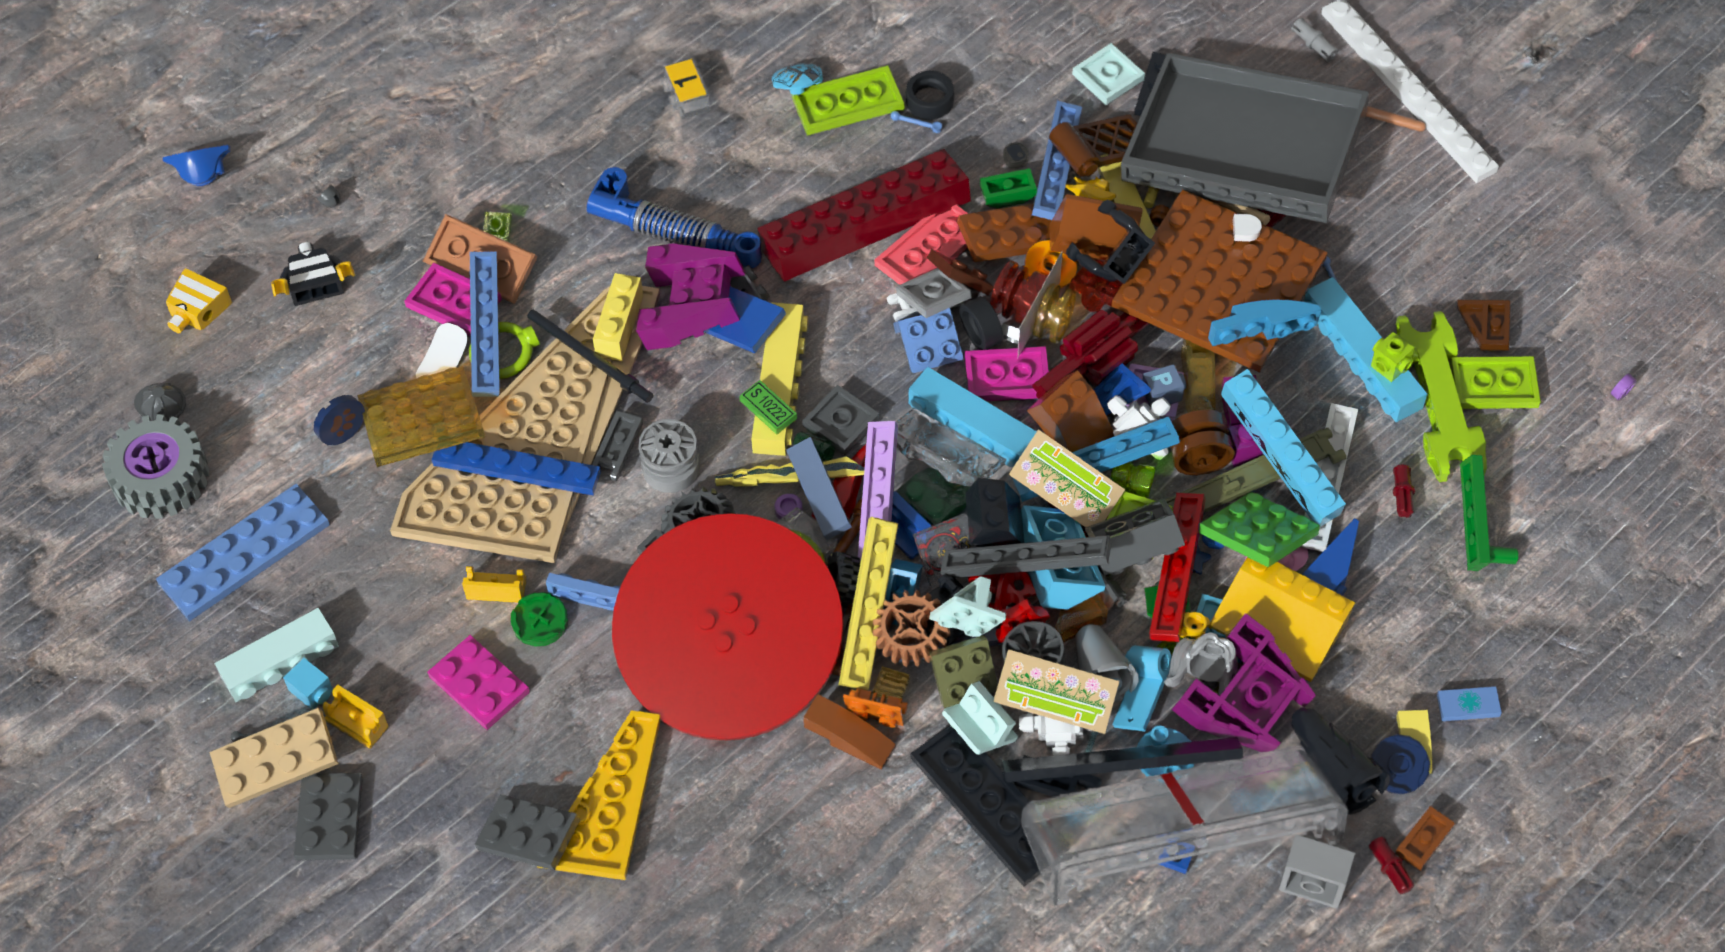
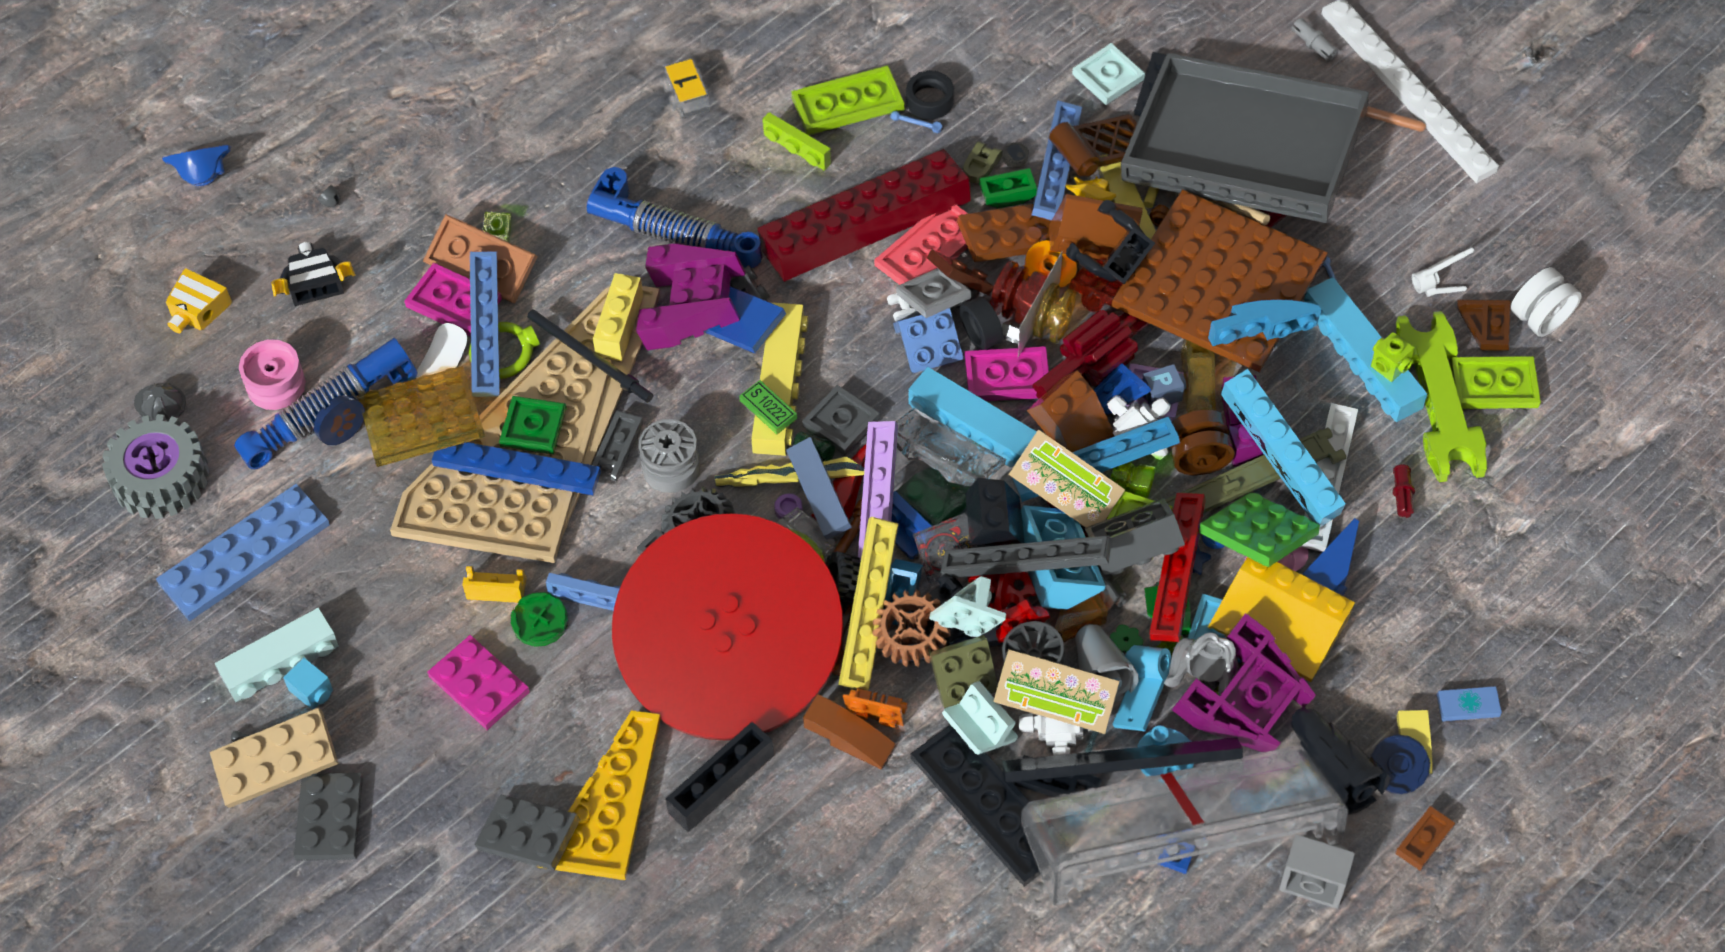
(272, 374): none -> bright pink wheel
(355, 380): none -> blue piece
(355, 717): yellow hinge -> none
(533, 425): none -> green tile
(719, 776): none -> black brick
(796, 141): none -> lime plate
(797, 77): medium azure dish -> none
(891, 683): clear yellow tile -> none
(978, 167): none -> olive plate
(1124, 633): none -> green plant
(1195, 619): yellow plate -> none
(1246, 227): white tile -> none
(1391, 865): dark red axle -> none
(1428, 278): none -> white plant
(1478, 551): green piece -> none
(1545, 302): none -> white wheel
(1623, 387): medium lavender tile -> none

